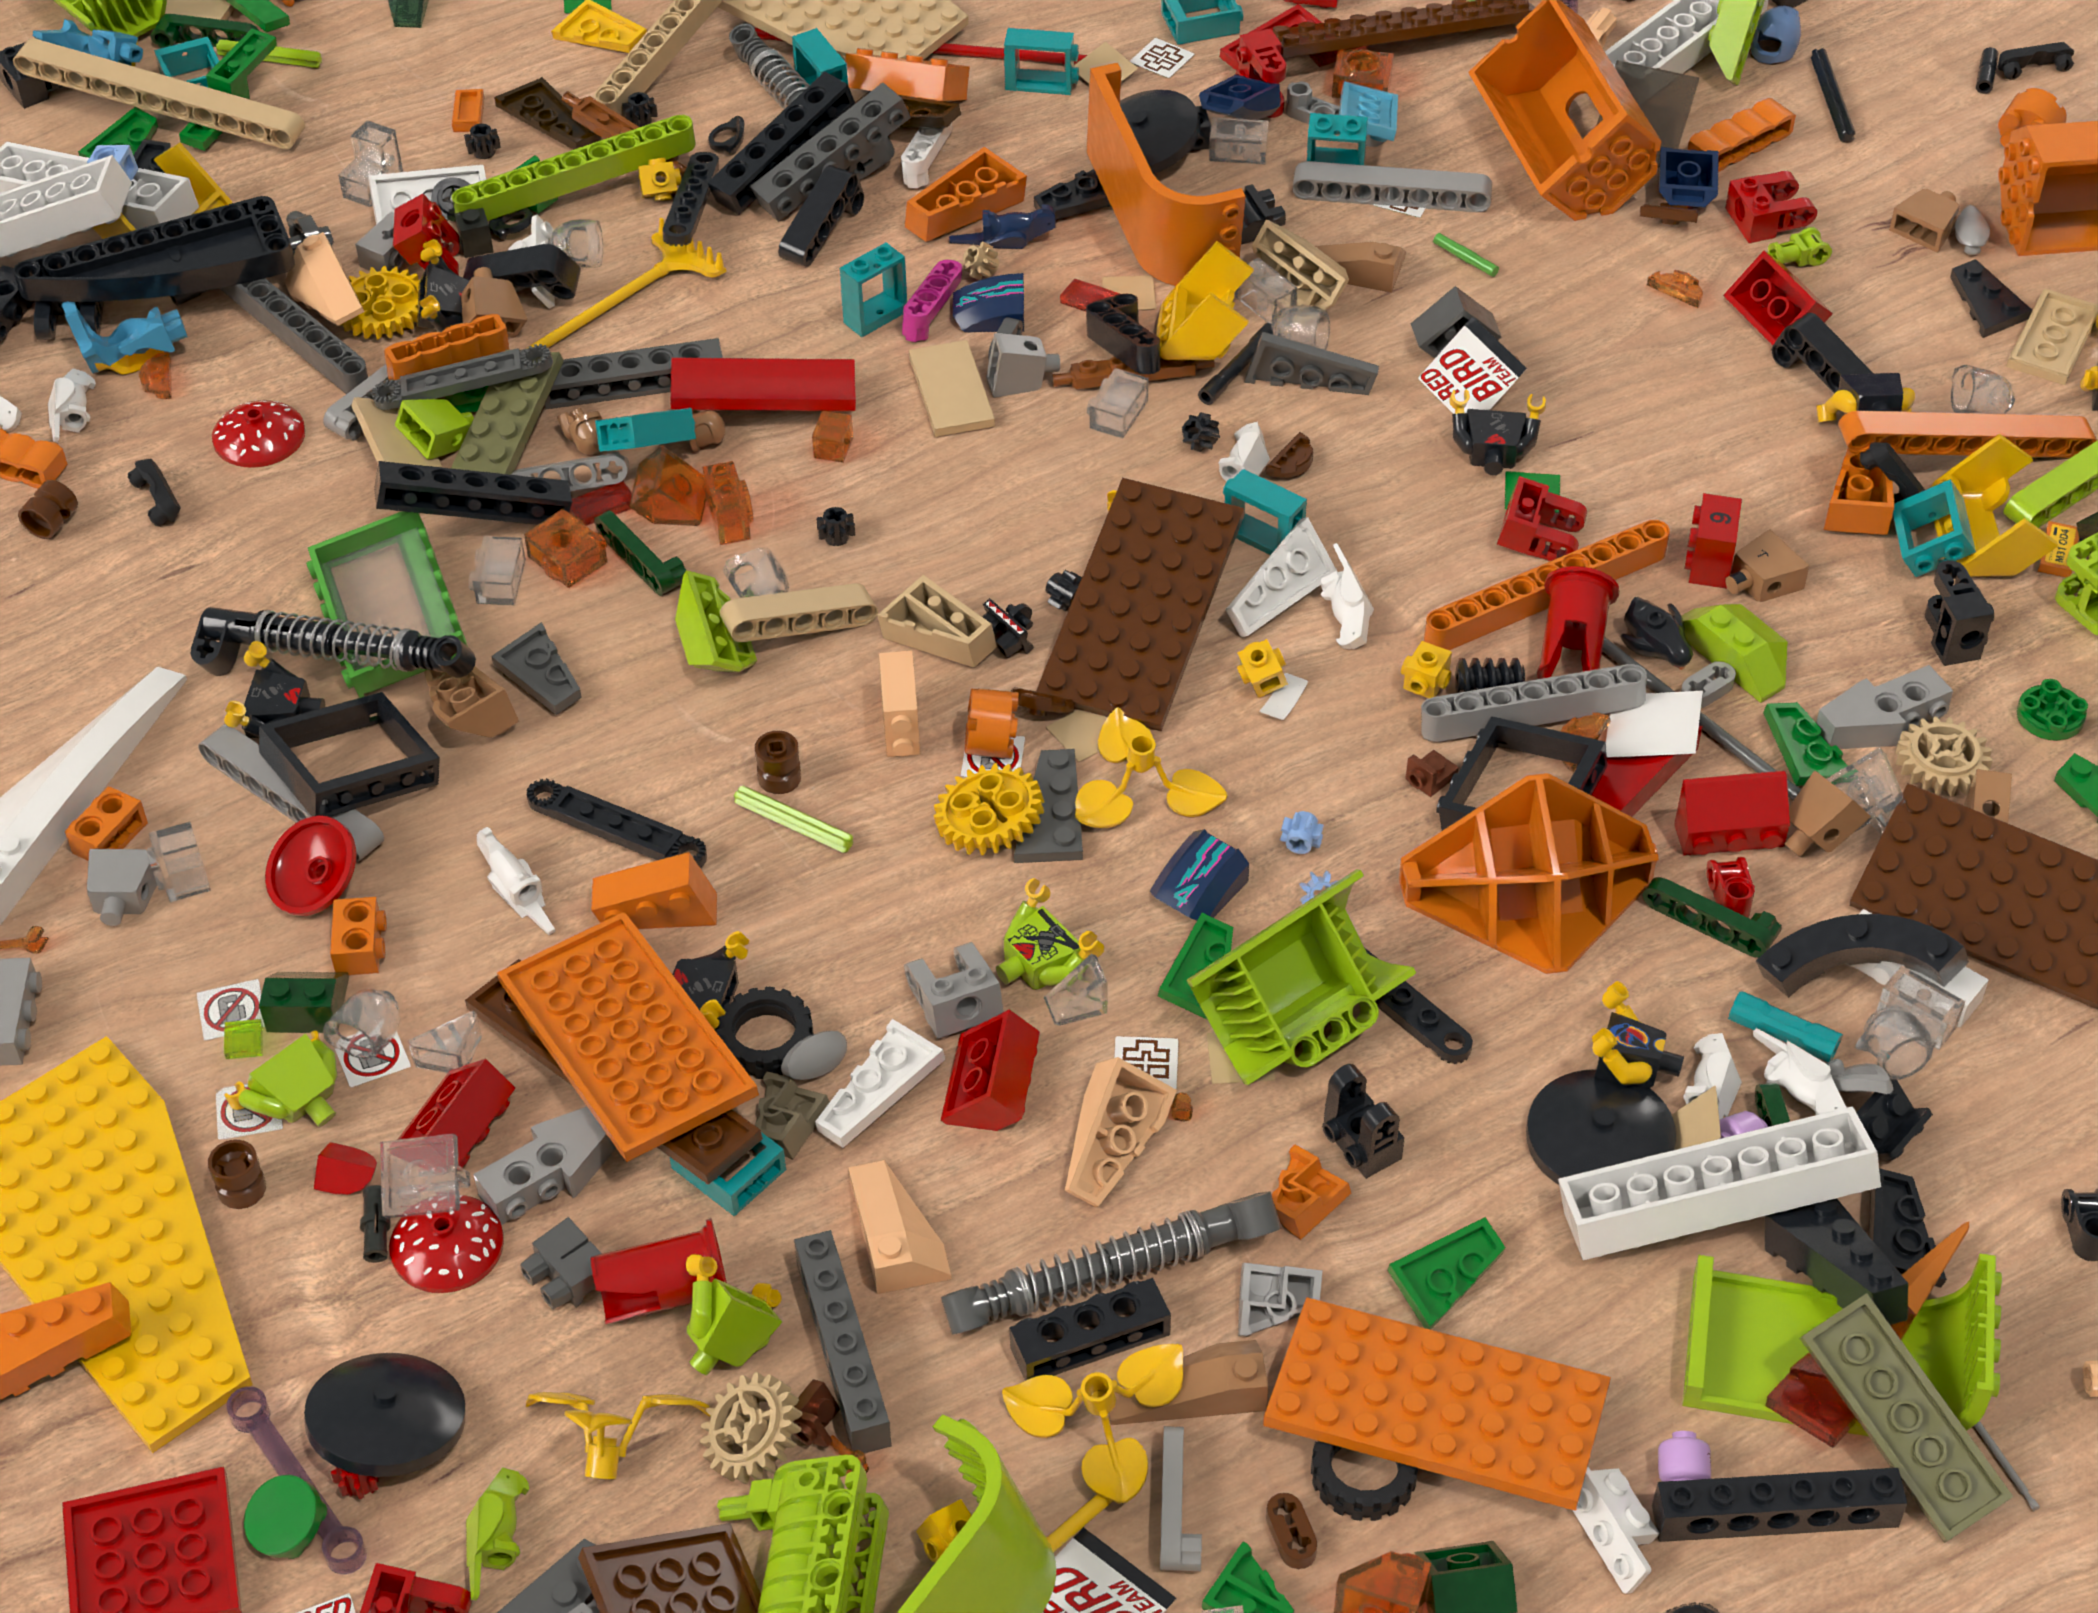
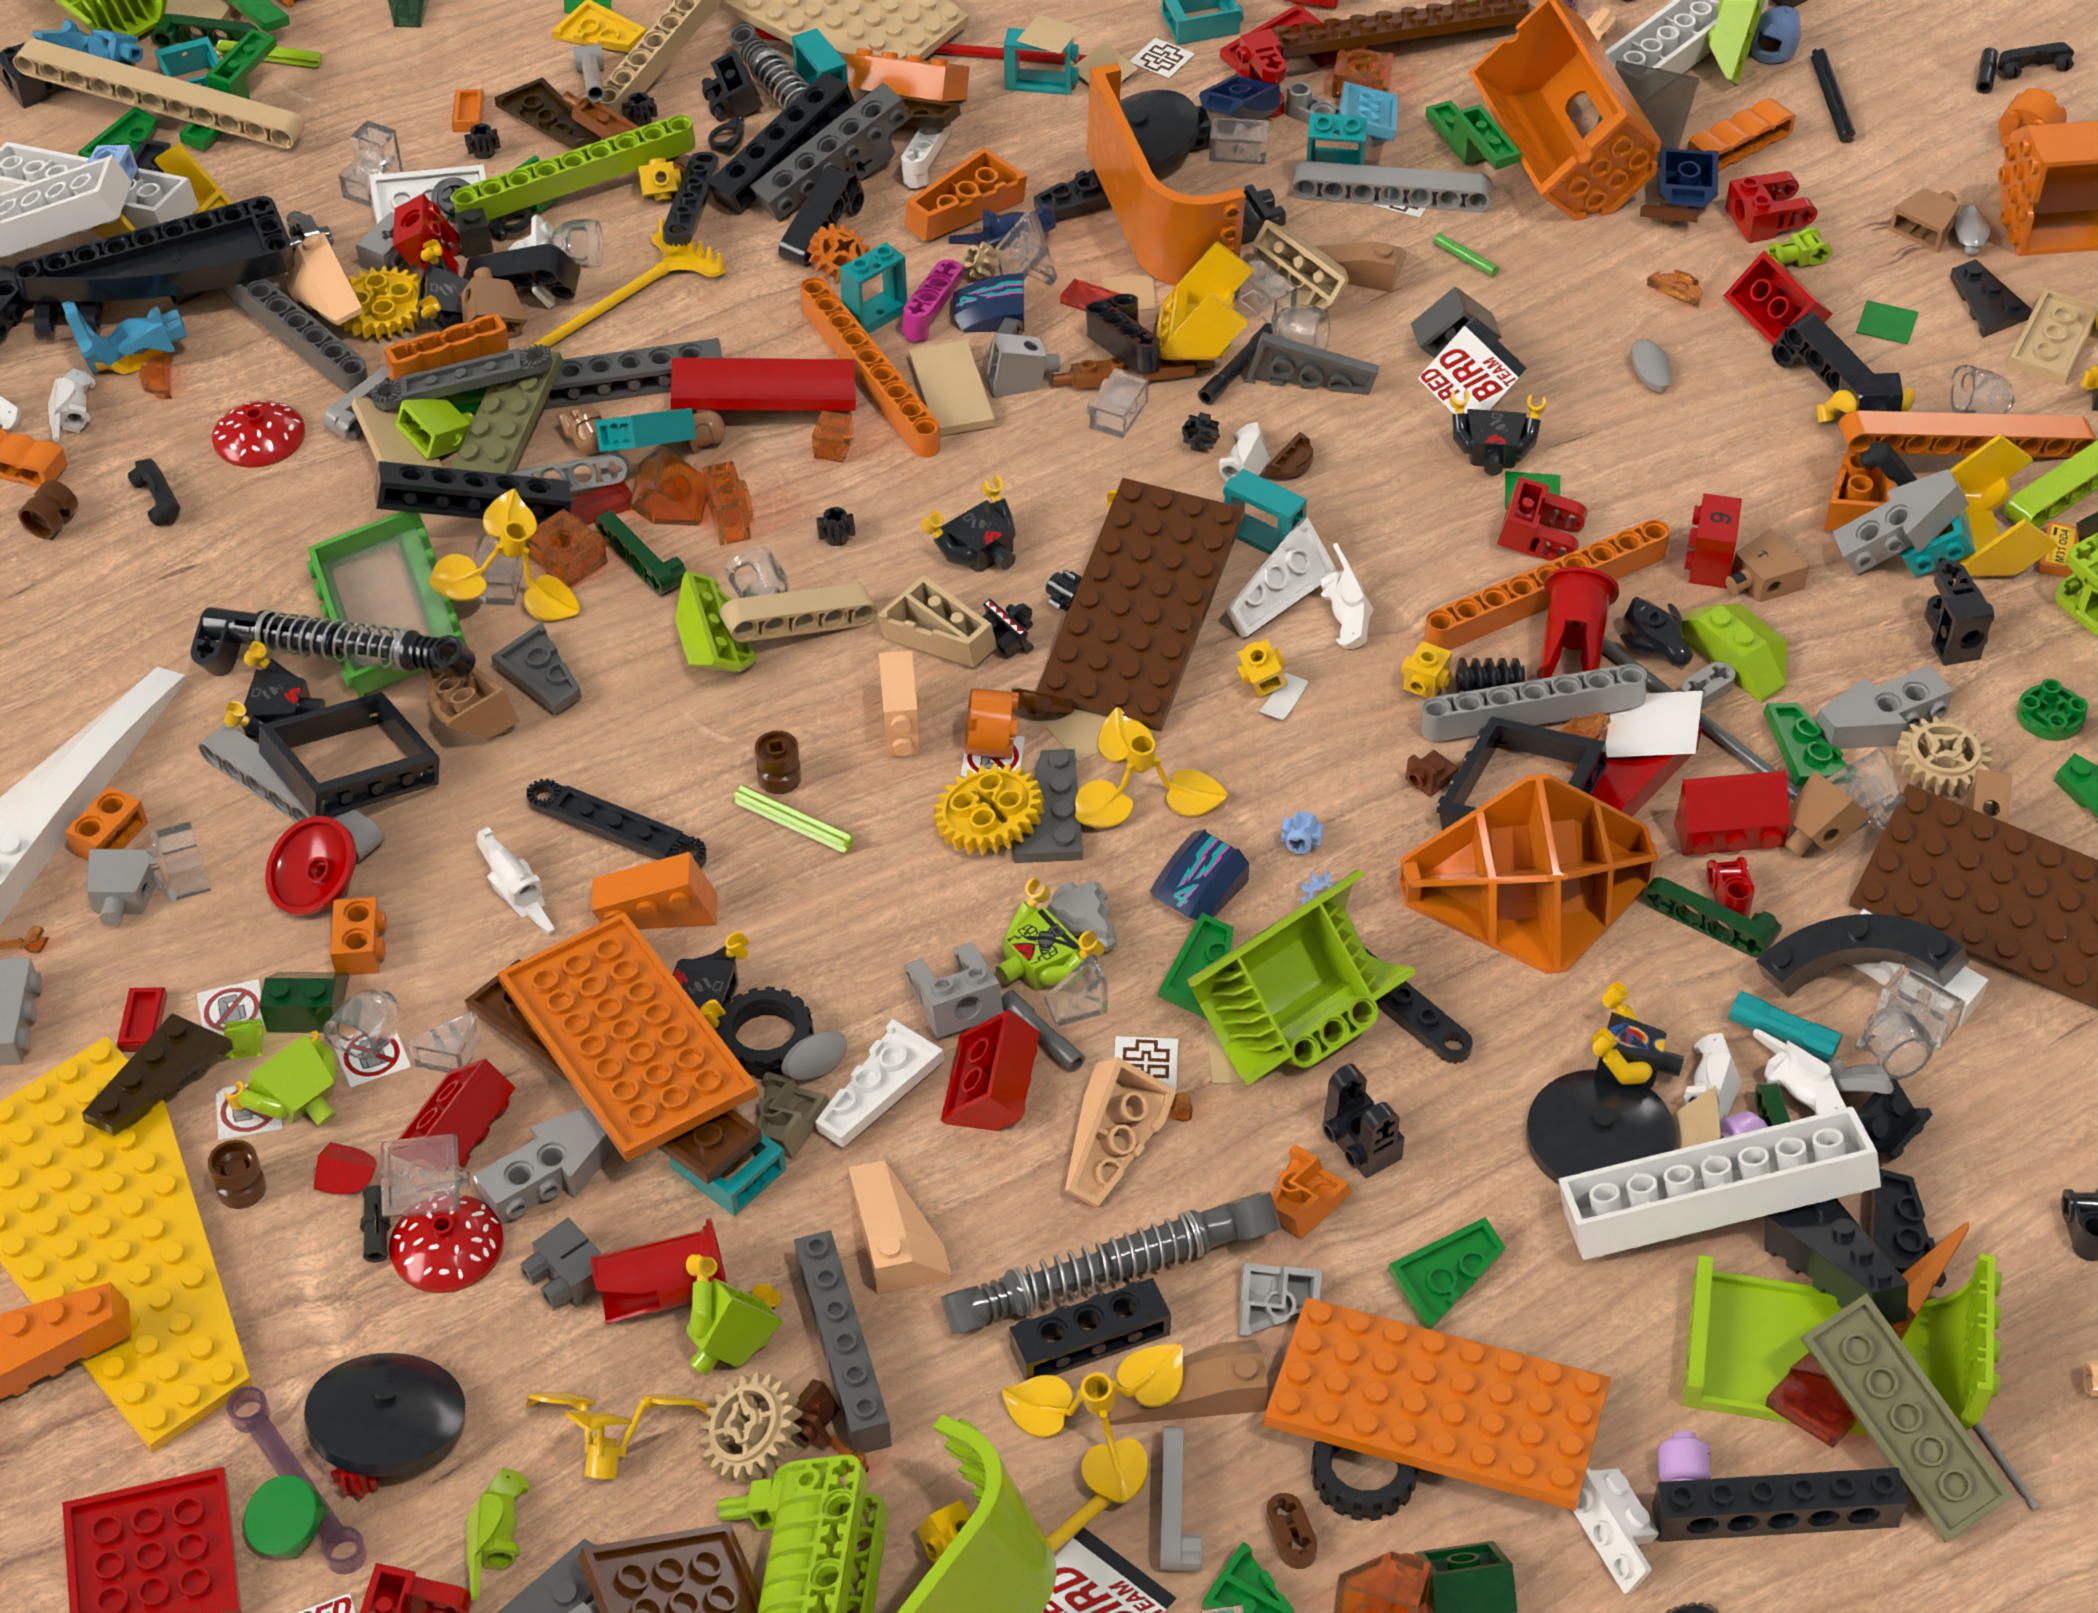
(141, 1017): none -> red tile
(155, 1071): none -> dark brown wing
(513, 524): none -> yellow plant
(590, 60): none -> light grey piece
(737, 88): none -> black brick
(834, 248): none -> orange gear
(872, 367): none -> orange beam
(979, 535): none -> black torso
(1027, 251): none -> clear bracket
(1048, 34): none -> tan sticker
(1056, 1044): none -> dark grey piece
(1083, 910): none -> light grey rock
(1473, 134): none -> green bracket
(1651, 365): none -> light grey arm
(1887, 322): none -> green sticker
(1910, 518): none -> light grey brick

